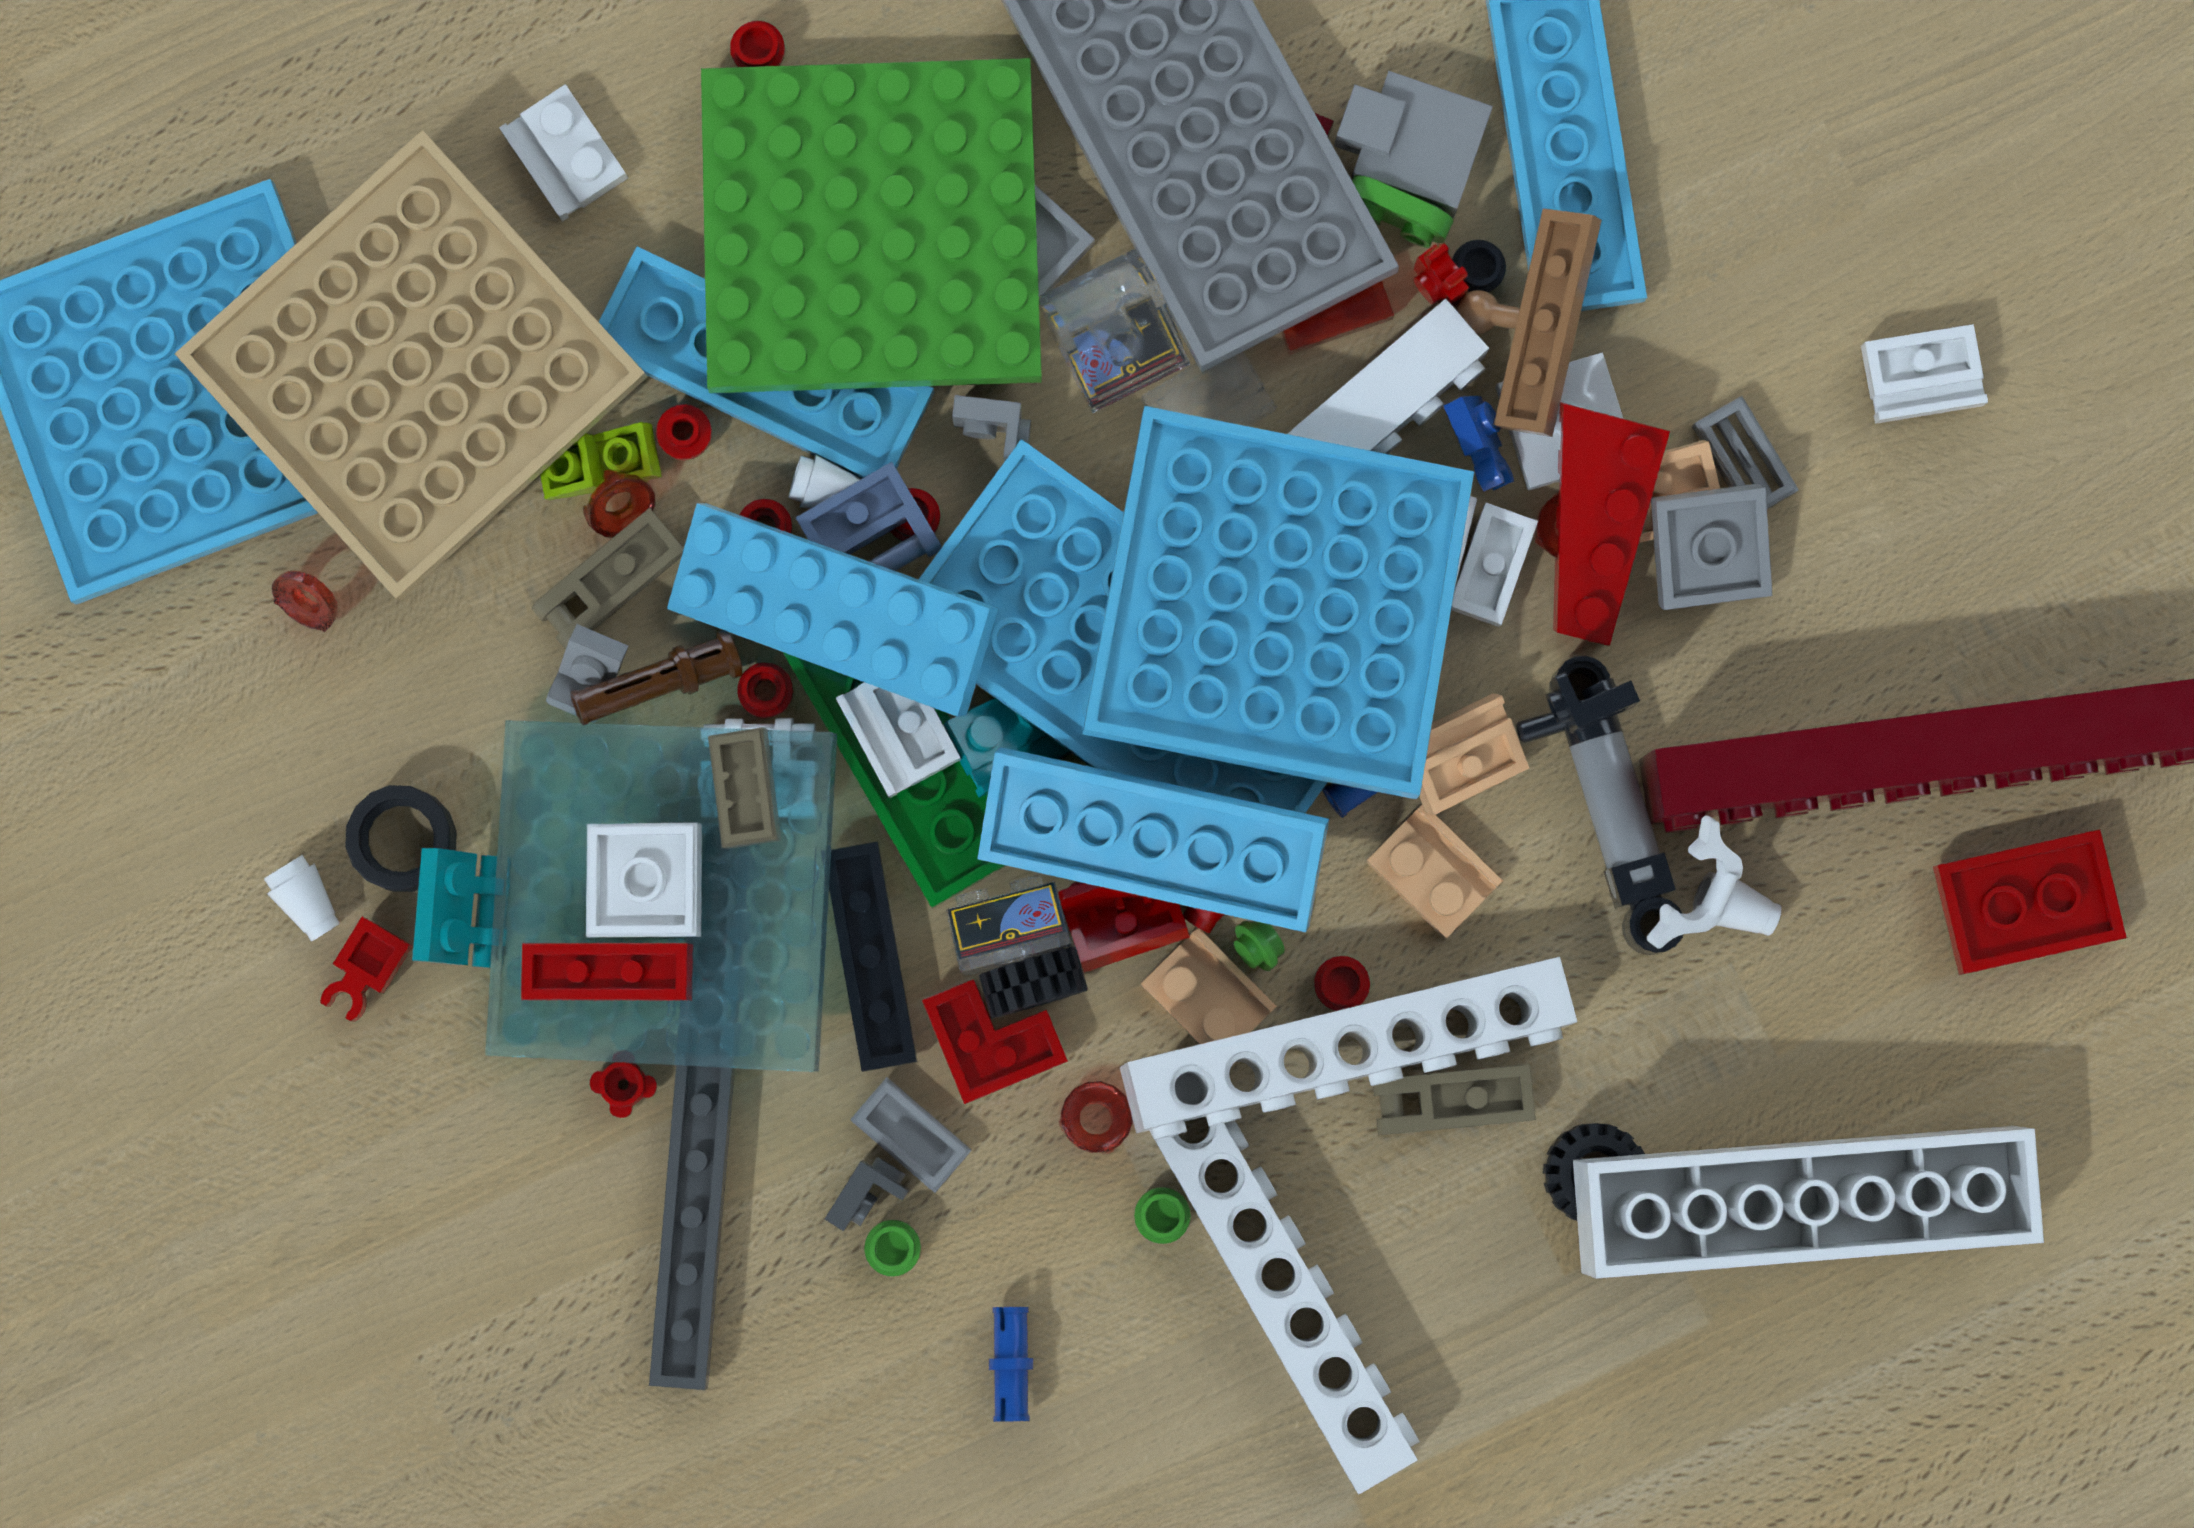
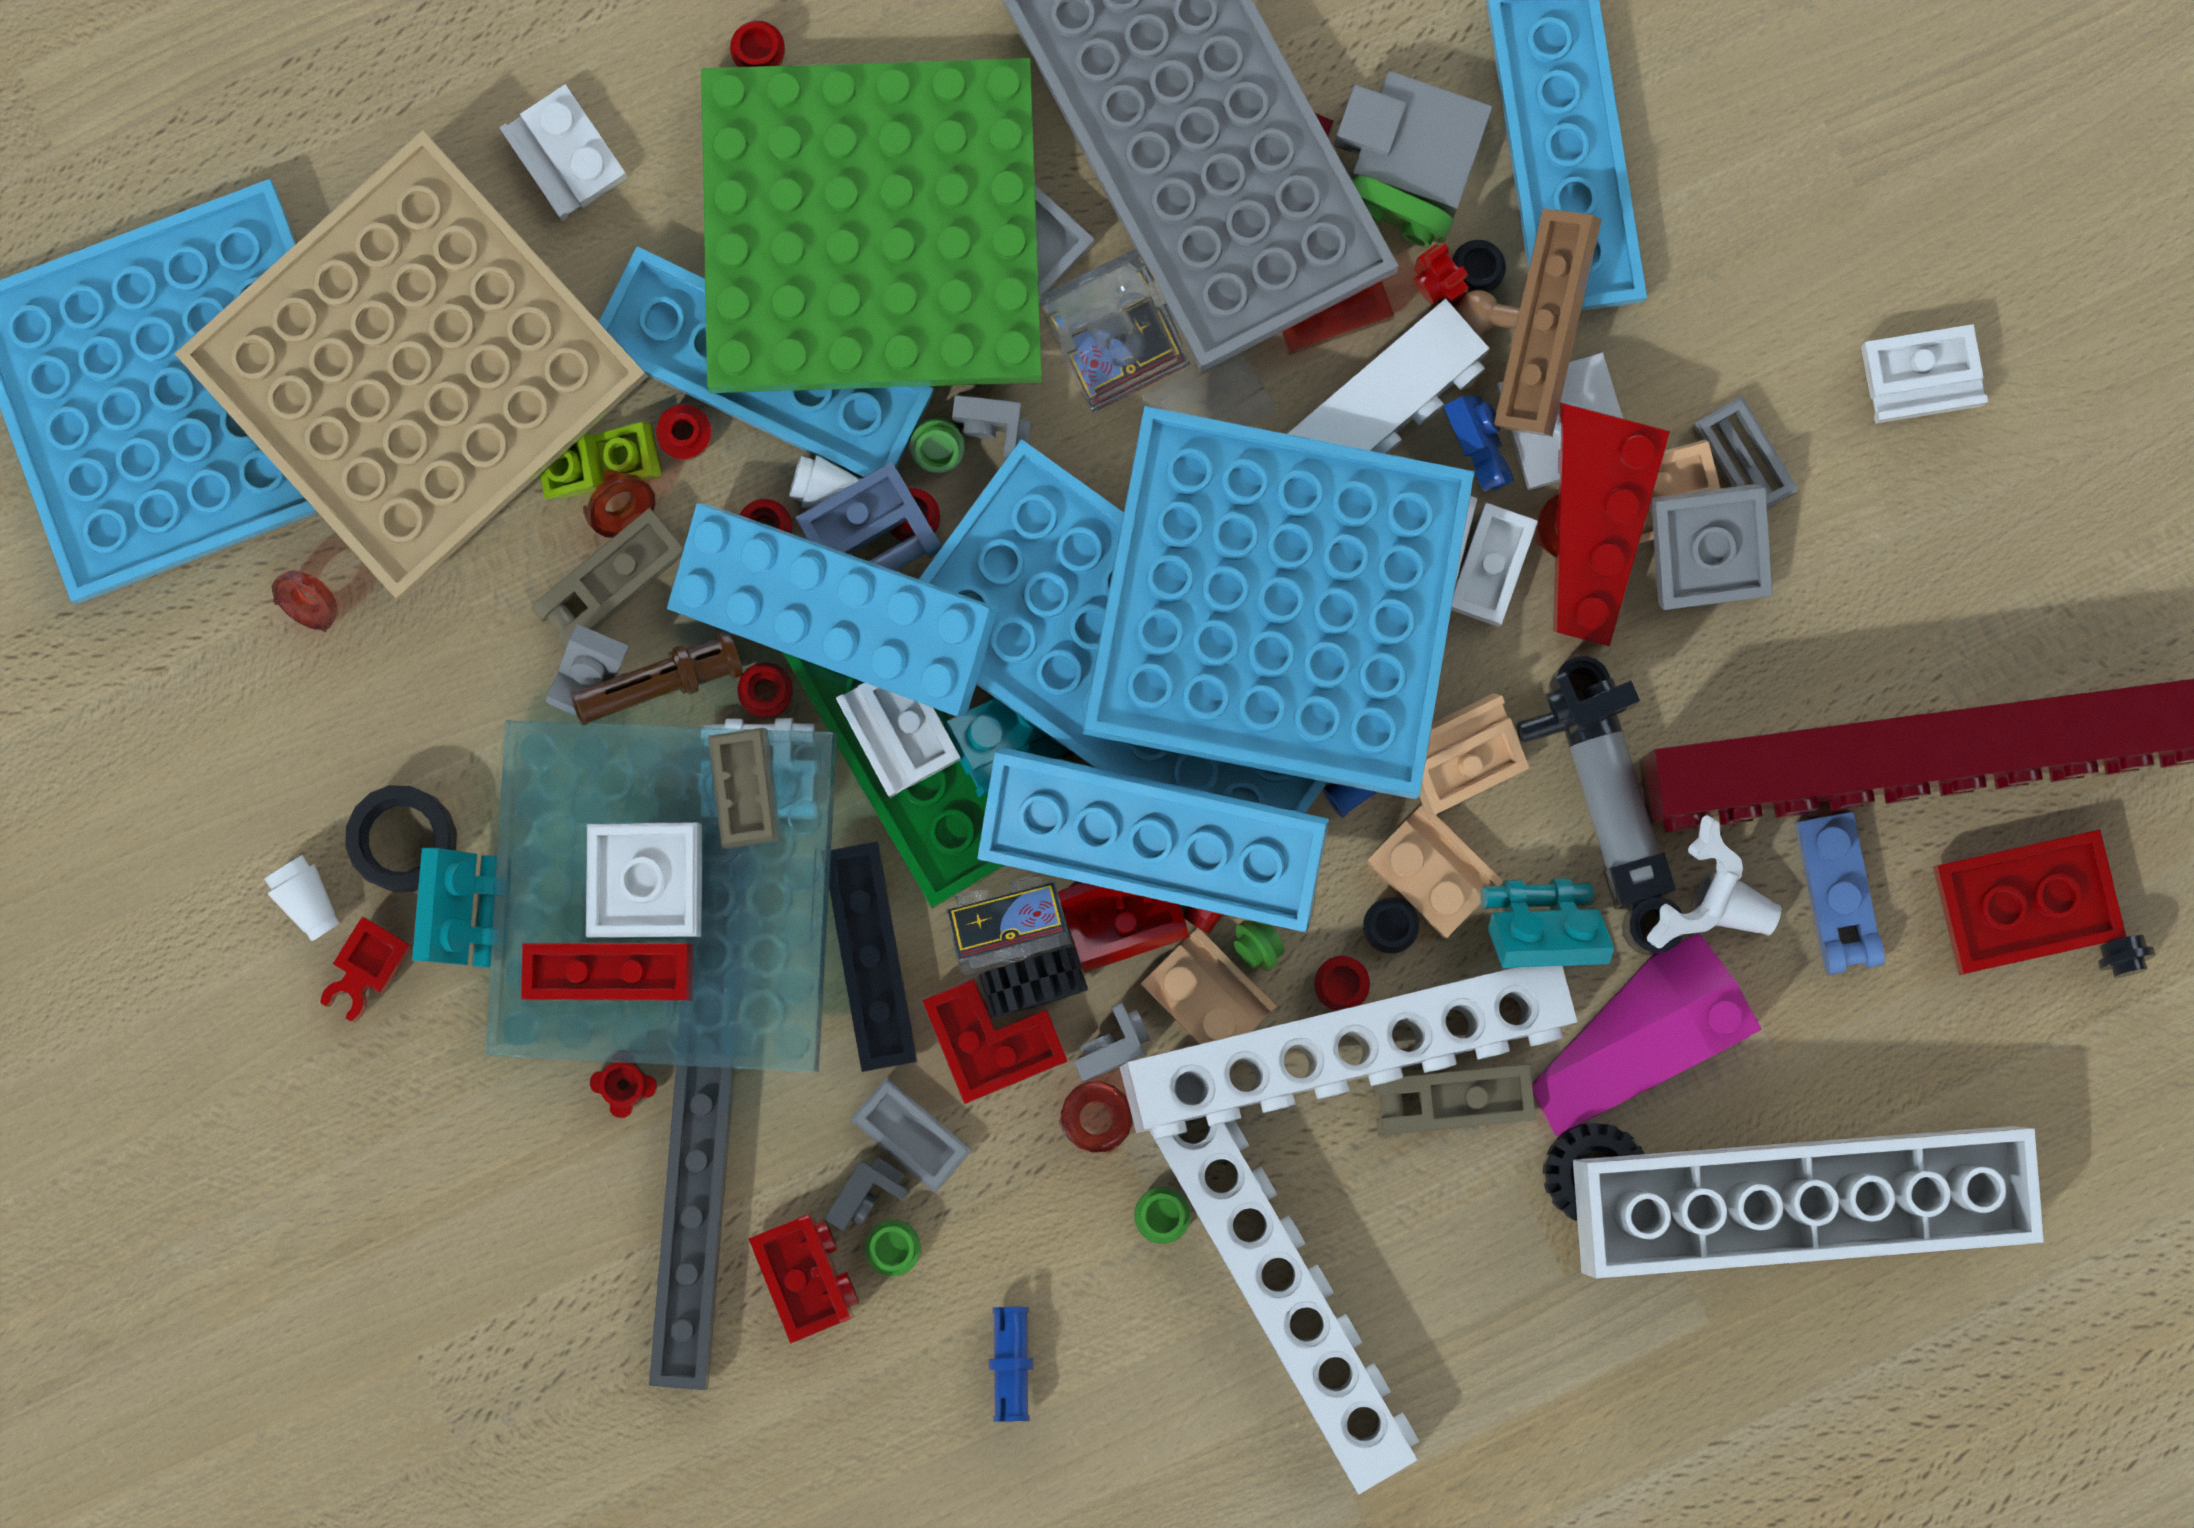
(803, 1277): none -> red bracket
(937, 445): none -> bright green plate
(1106, 1055): none -> light grey bracket
(1391, 925): none -> black plate
(1546, 937): none -> teal plate
(1658, 1025): none -> dark pink wedge
(1839, 891): none -> medium blue plate
(2126, 956): none -> black plate

